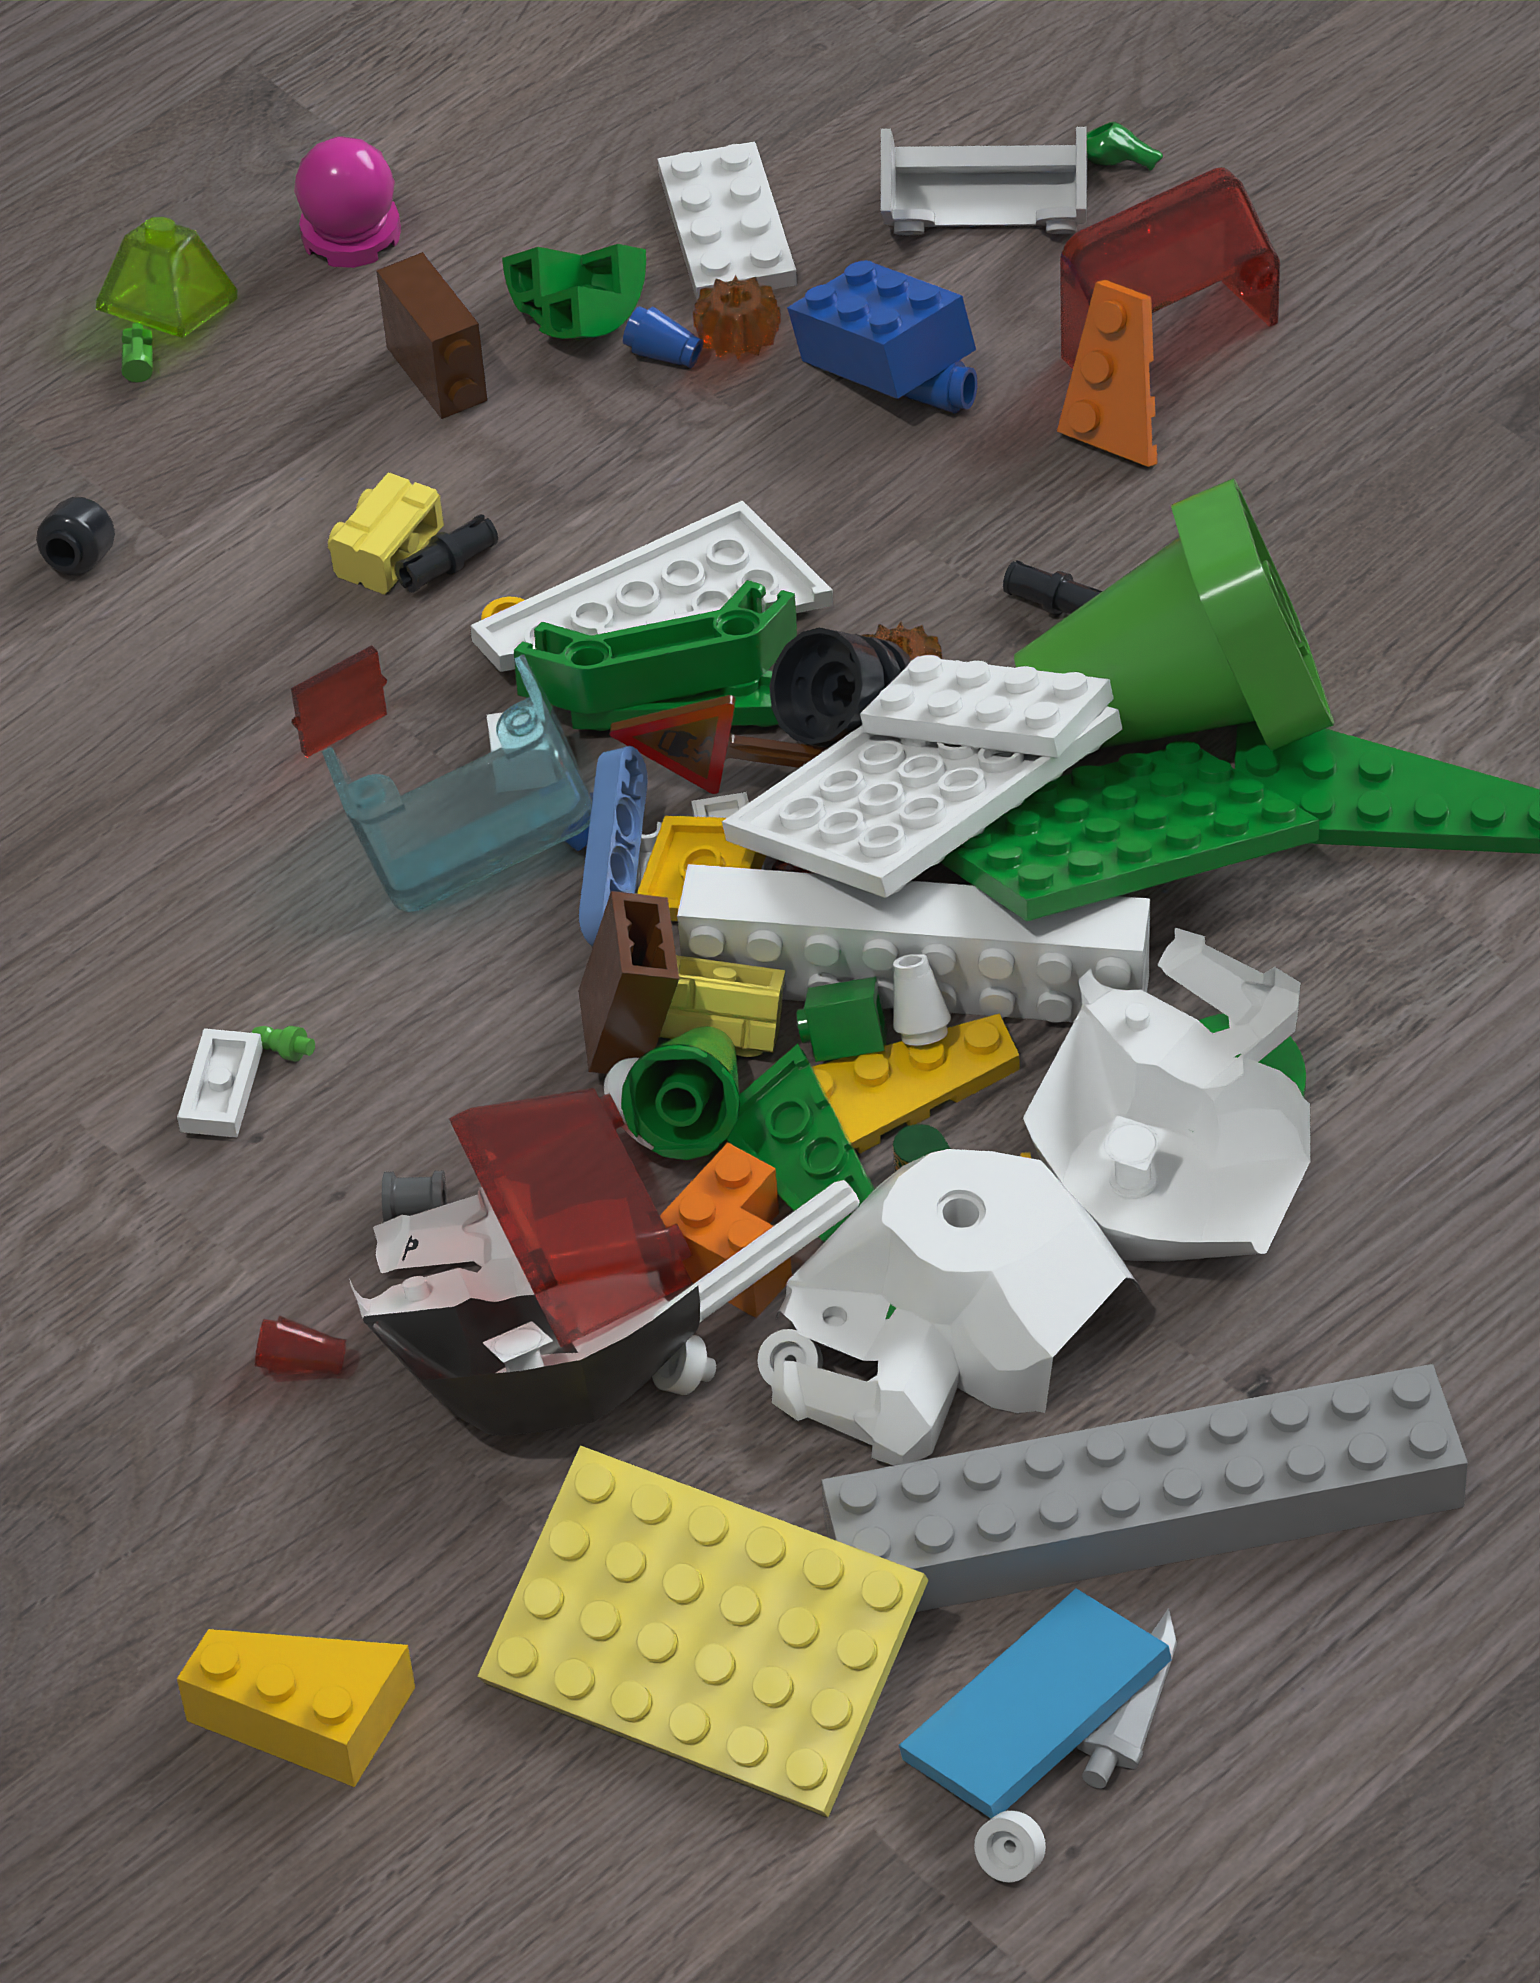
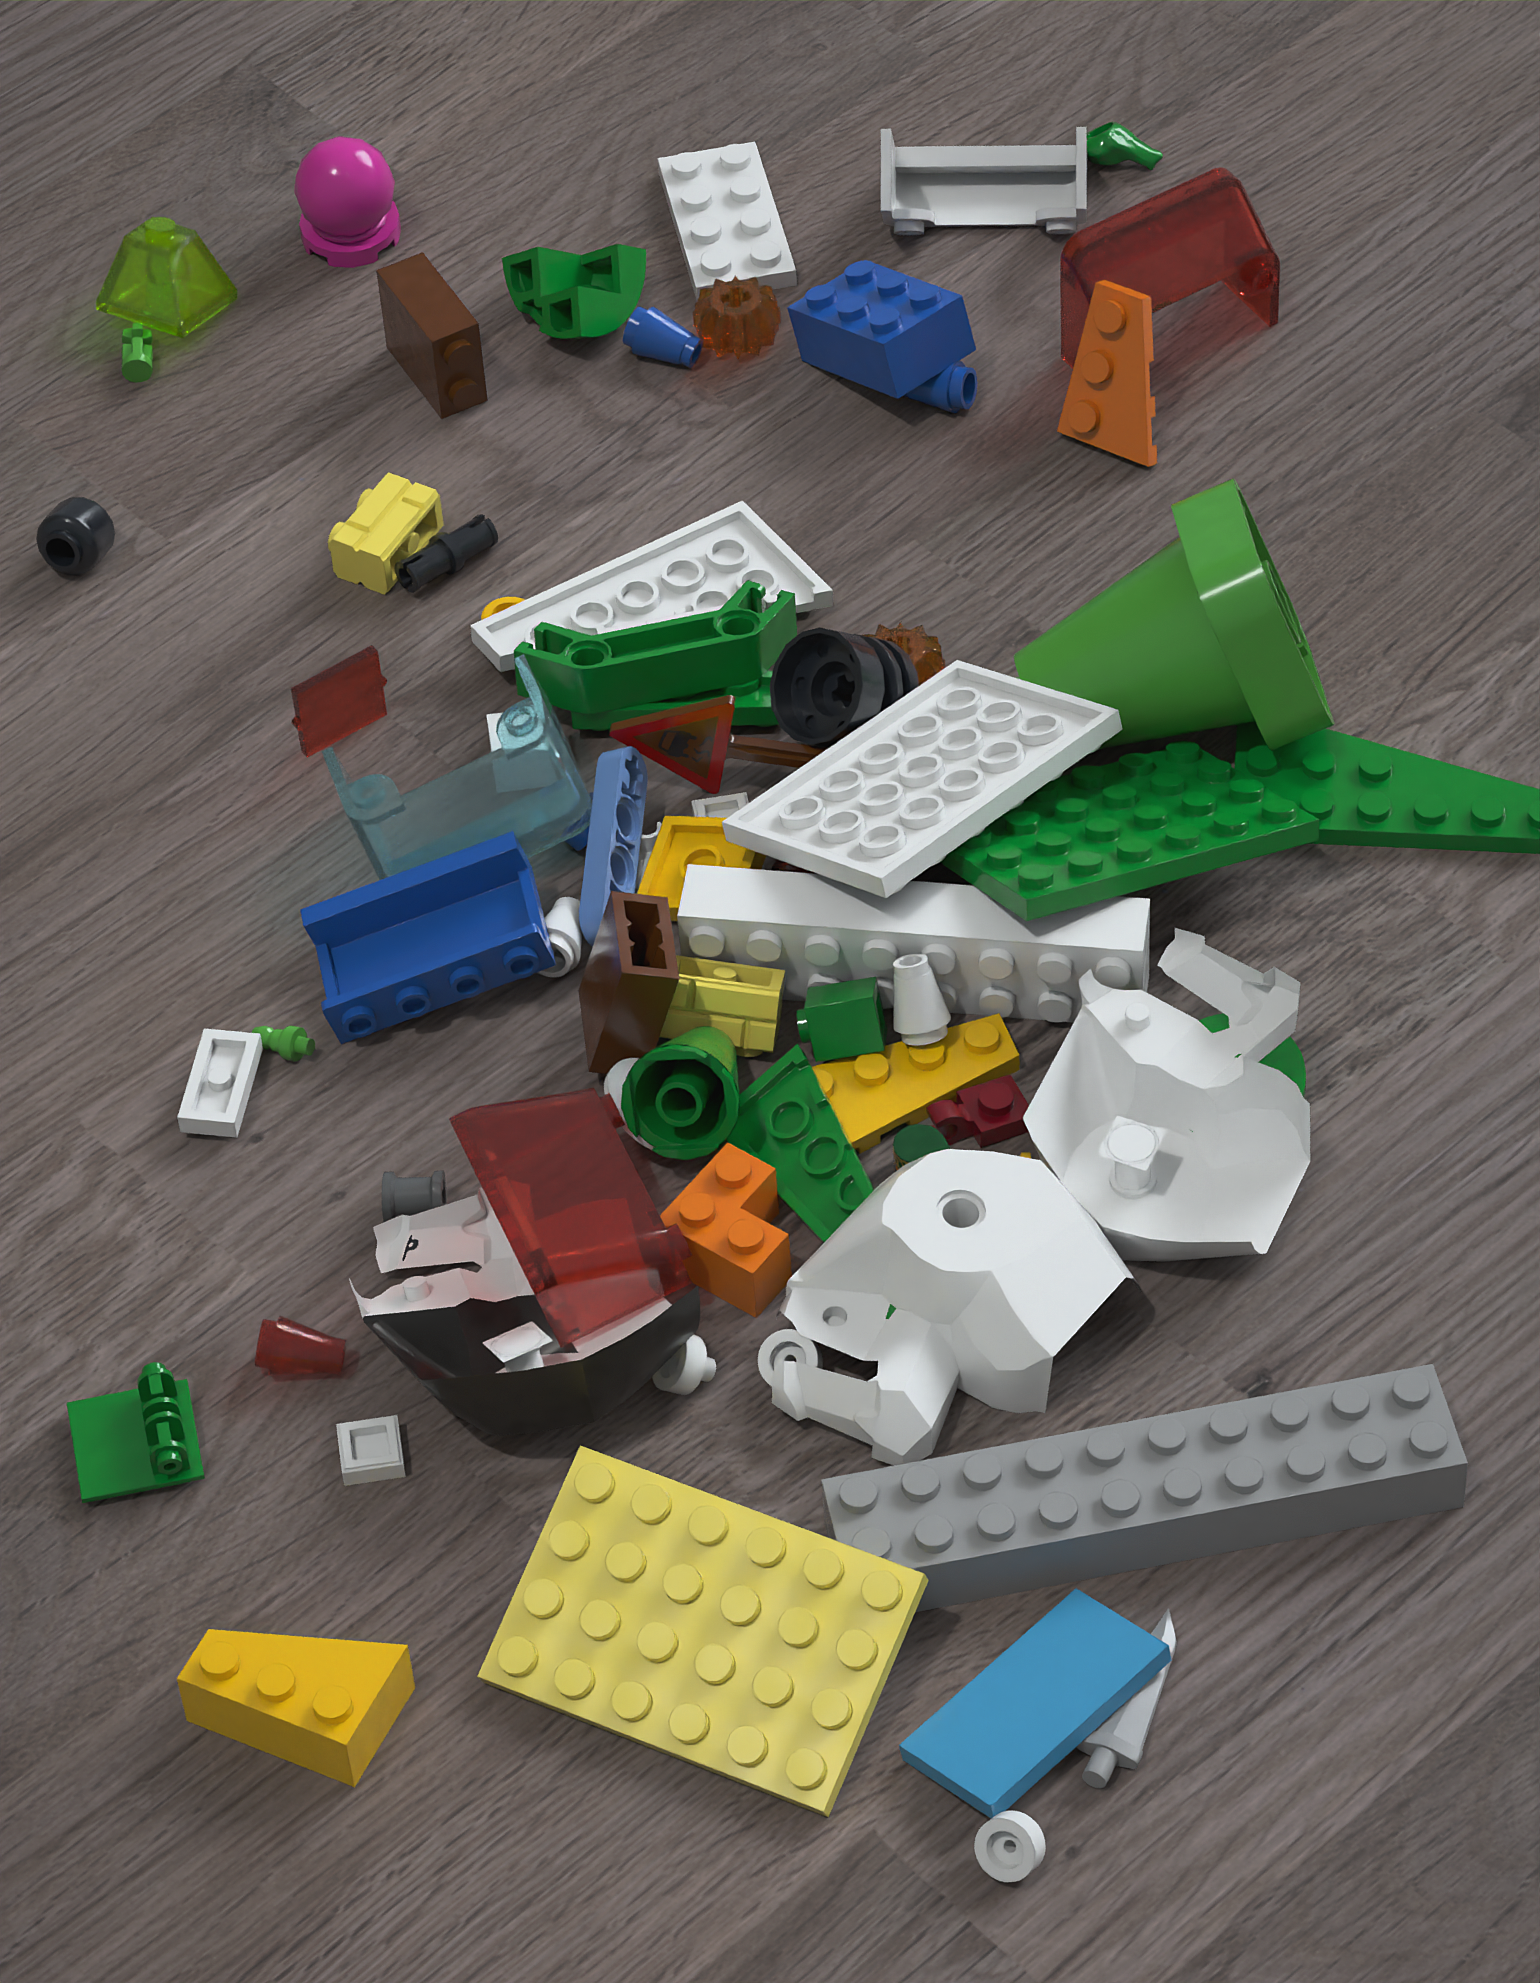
(136, 1437): none -> green hinge
(370, 1450): none -> white tile
(428, 937): none -> blue panel
(564, 936): none -> white cone
(772, 1248): white axle -> none
(986, 1111): none -> dark red plate
(987, 706): white plate -> none
(1054, 591): black pin -> none

